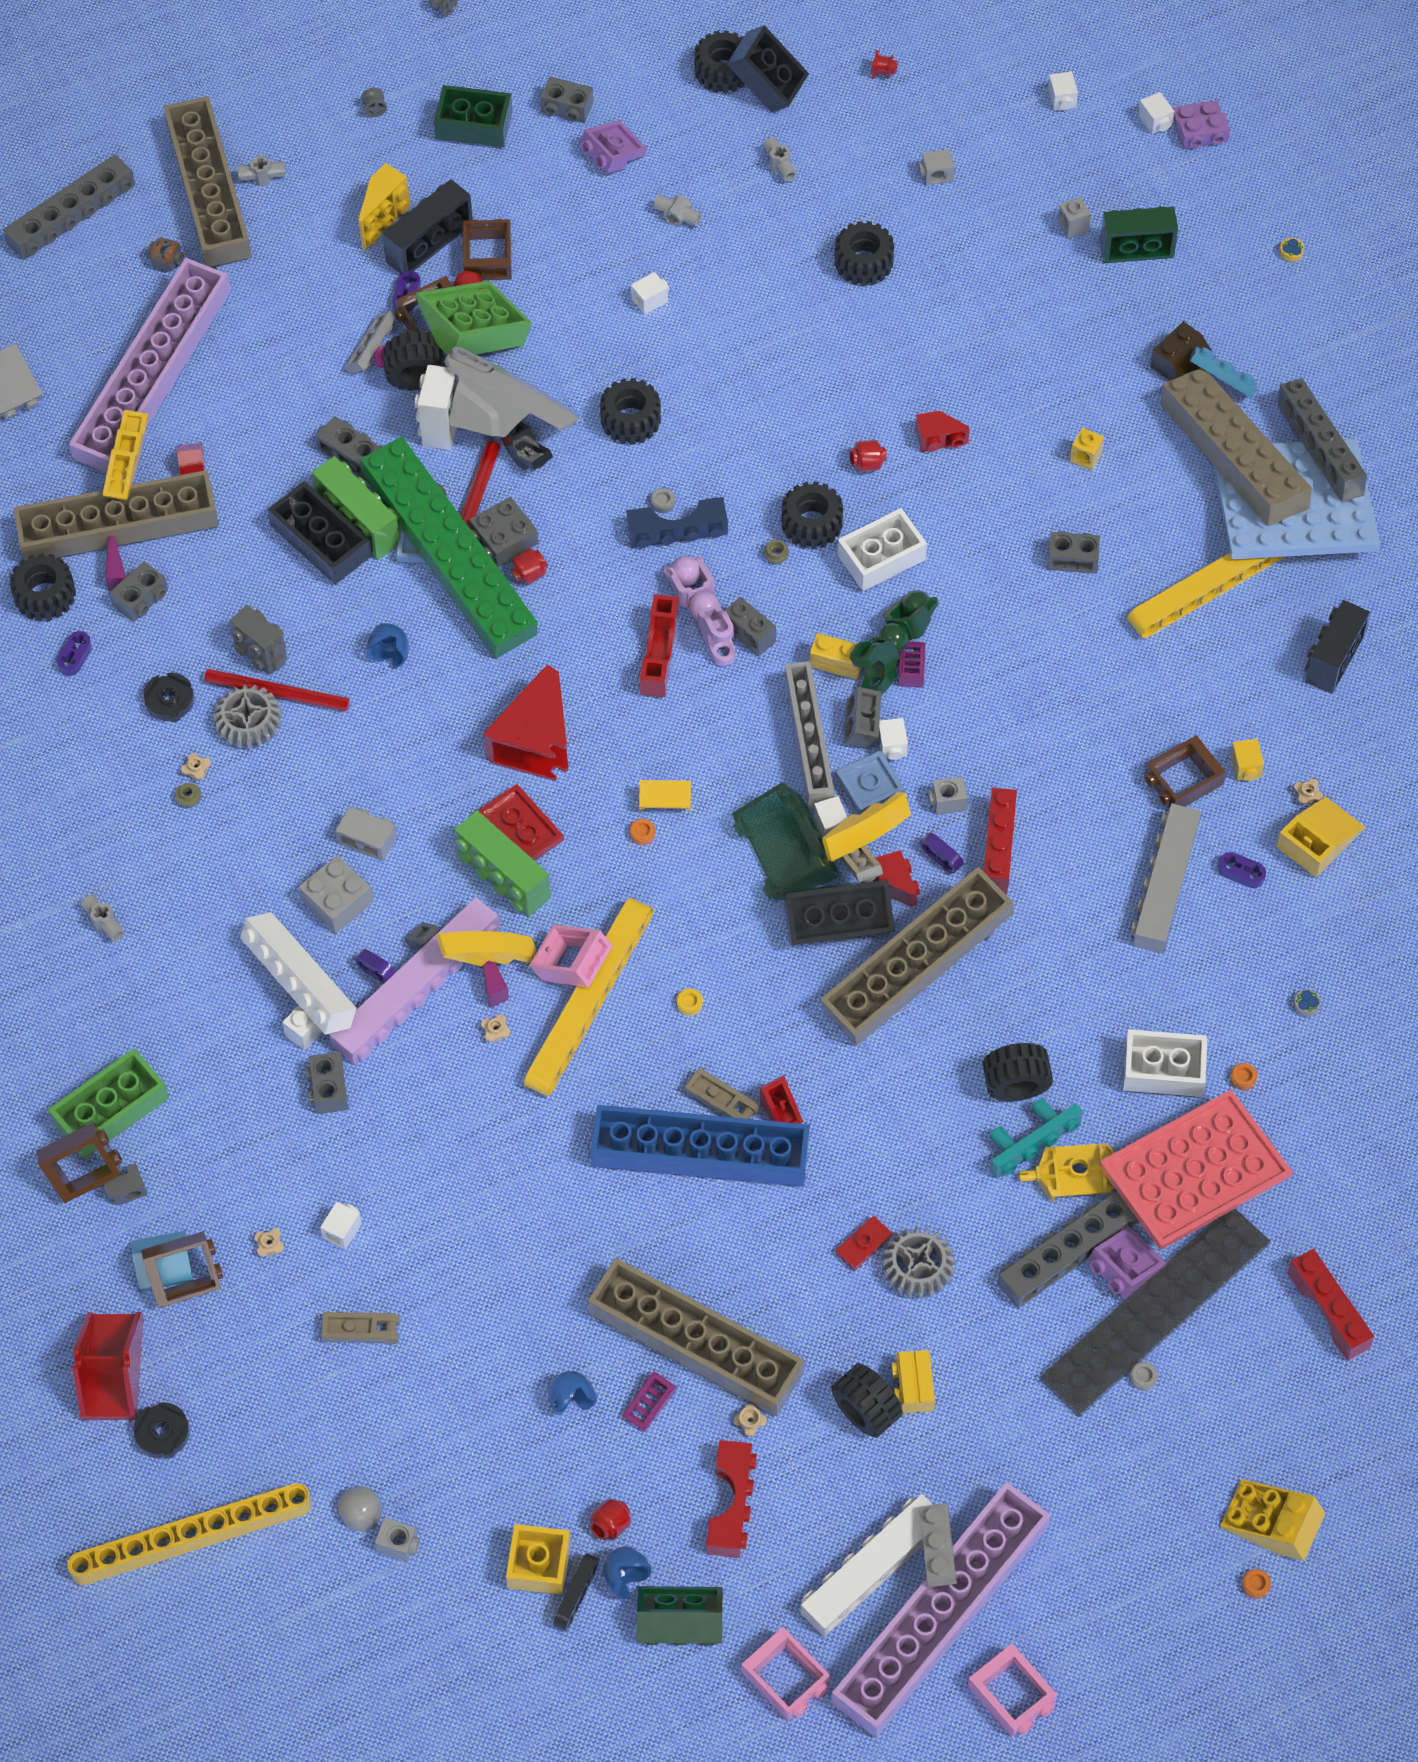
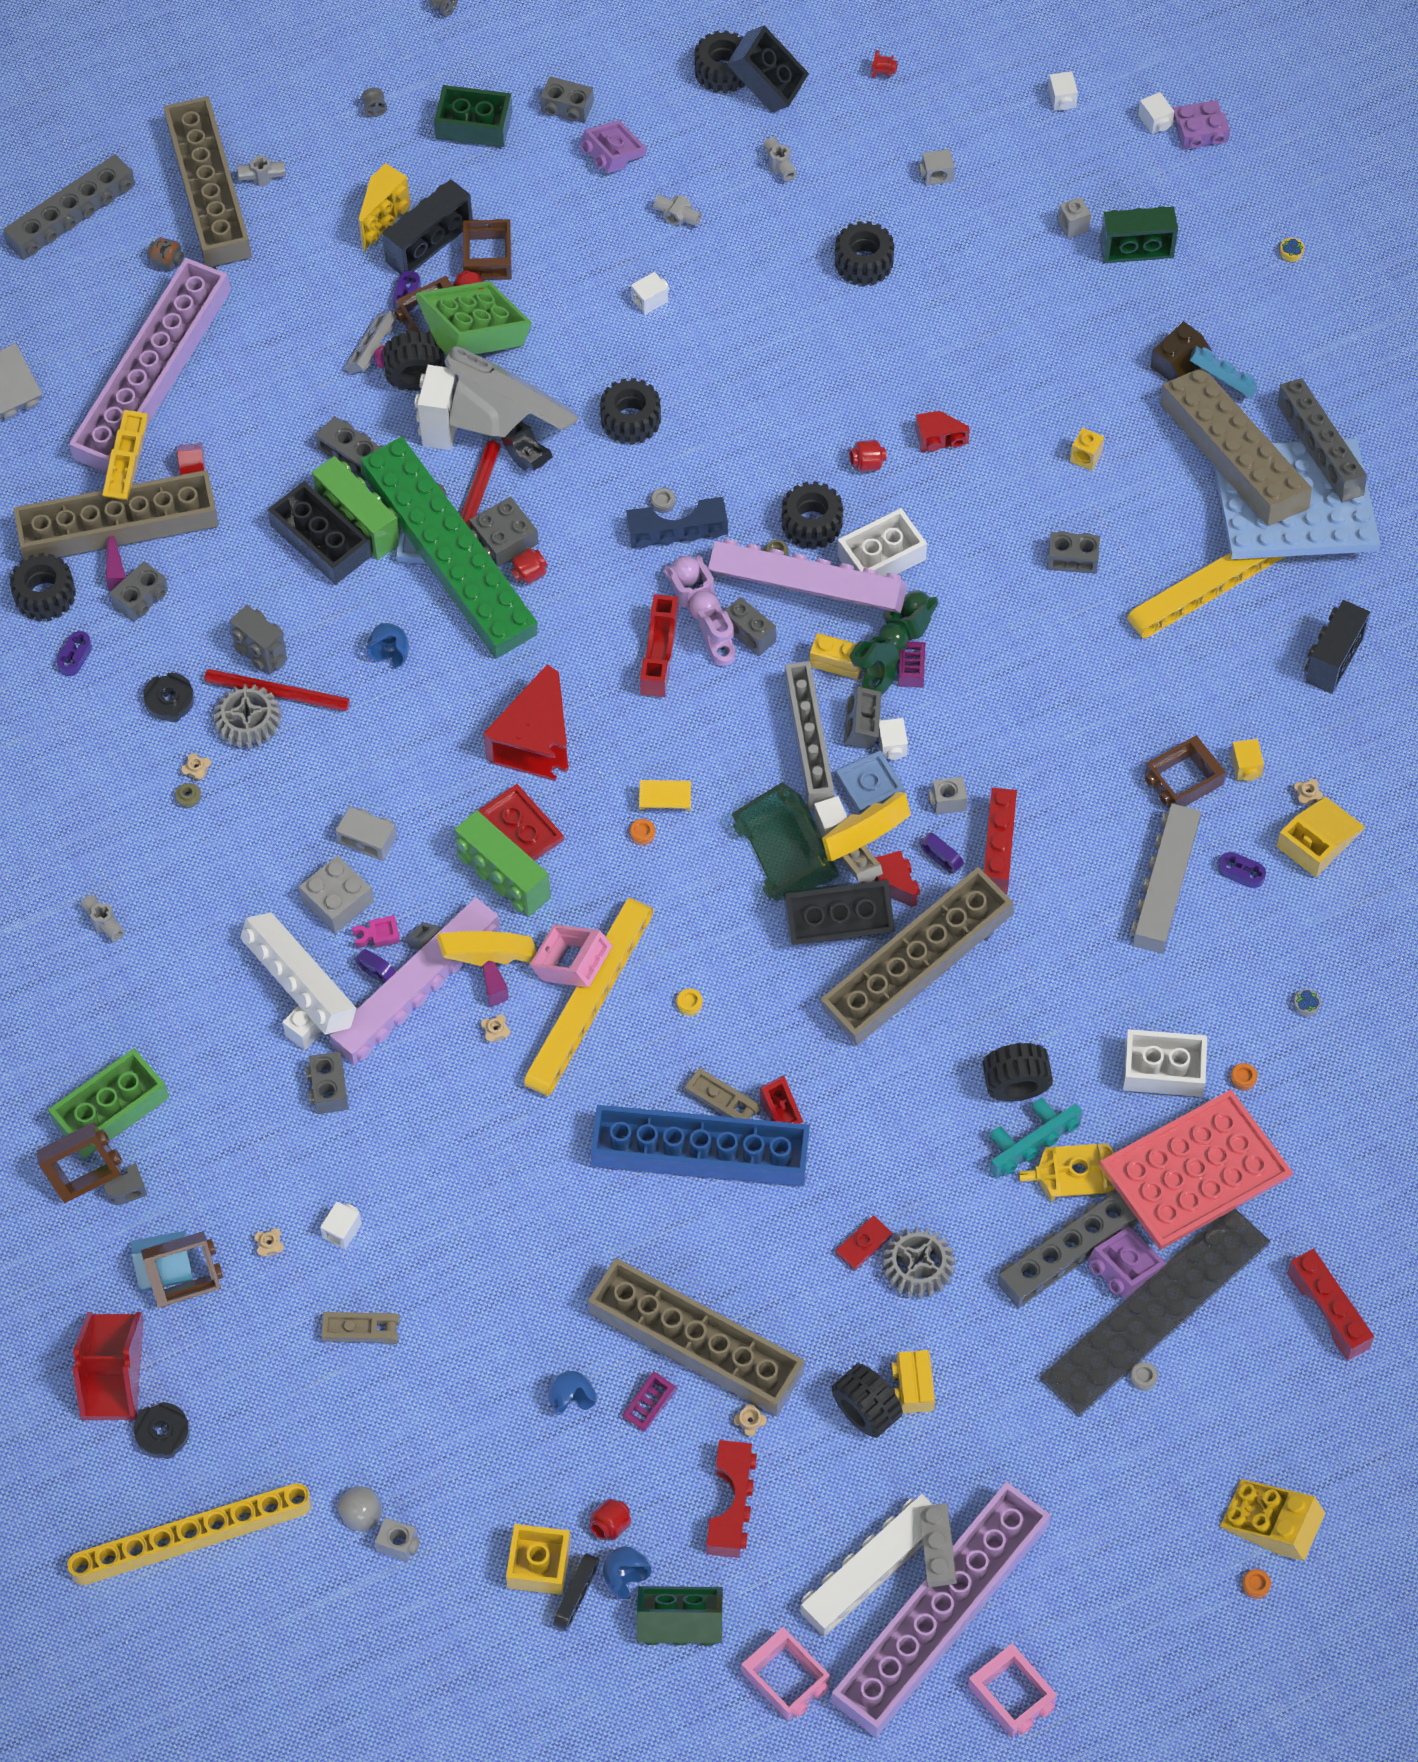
(381, 931): none -> dark pink plate
(808, 576): none -> lavender brick

